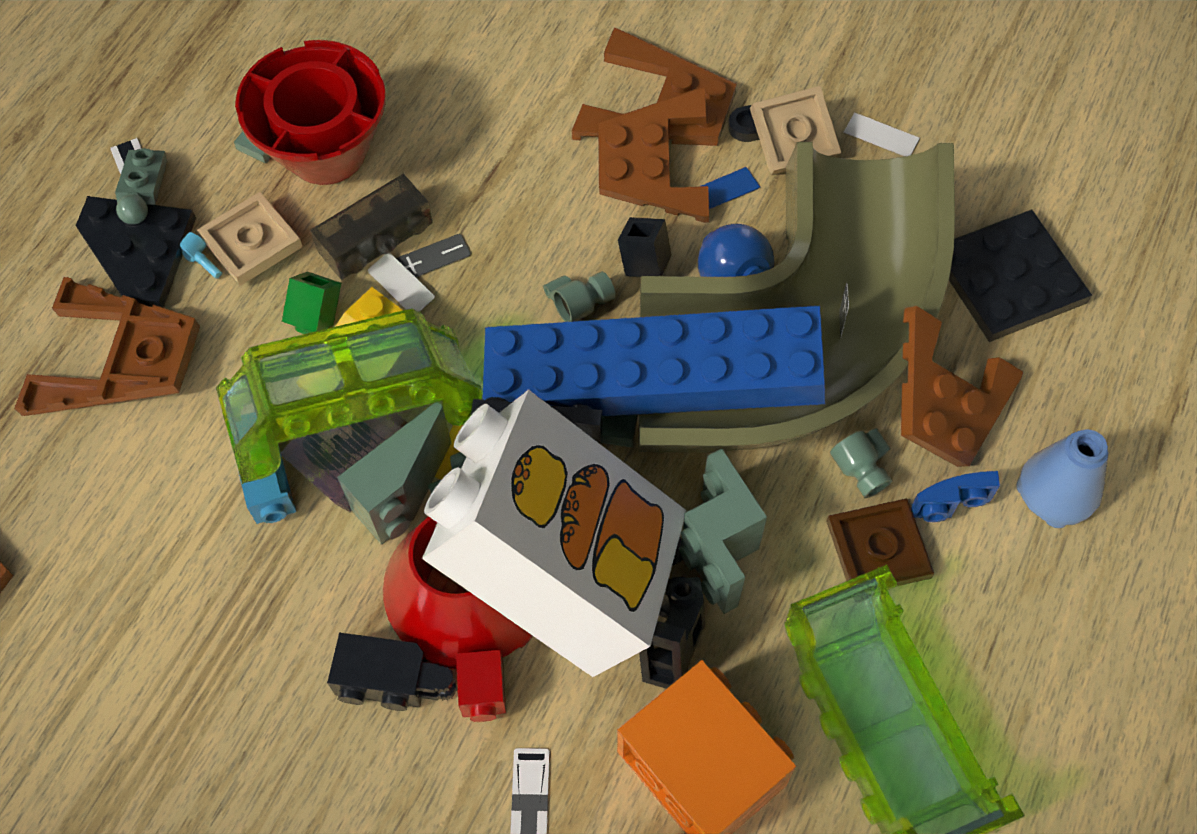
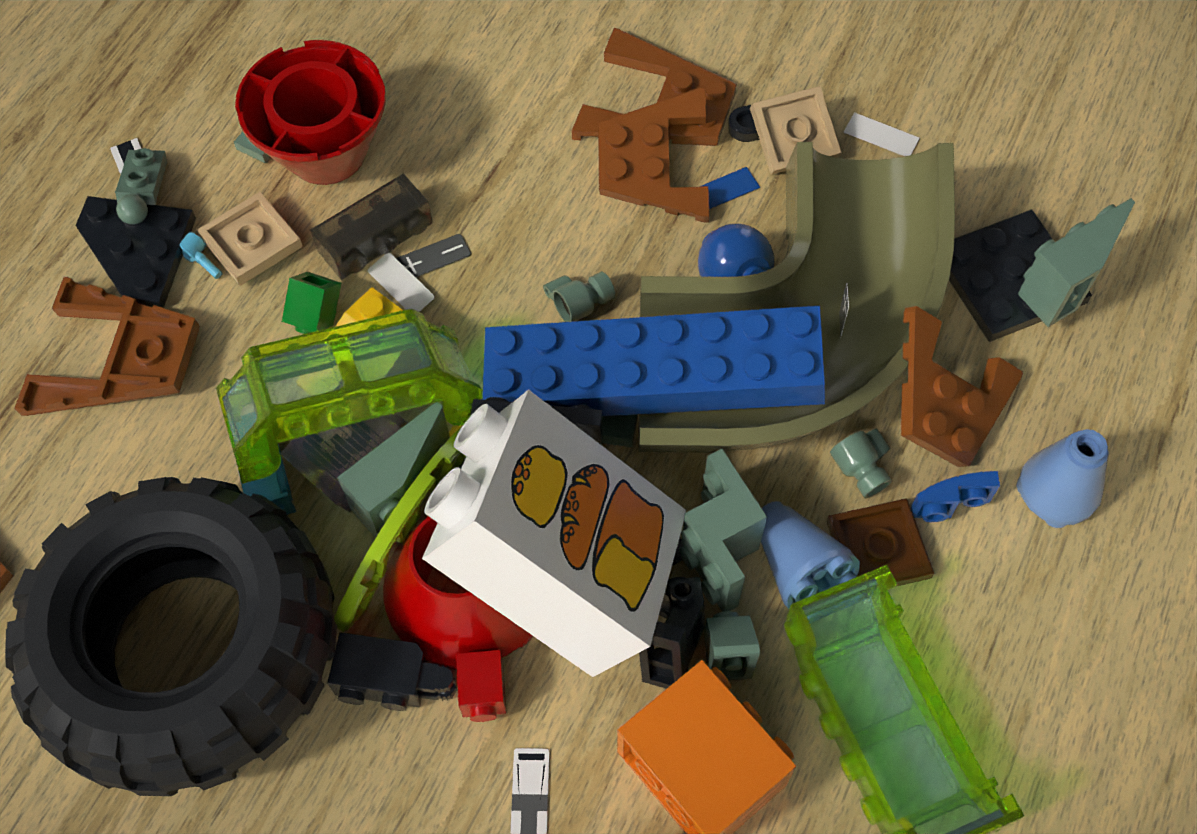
(97, 575): none -> black tyre
(395, 529): none -> lime tile
(644, 247): black brick -> none
(731, 645): none -> sand green slope
(803, 555): none -> medium blue cone
(1070, 266): none -> sand green slope

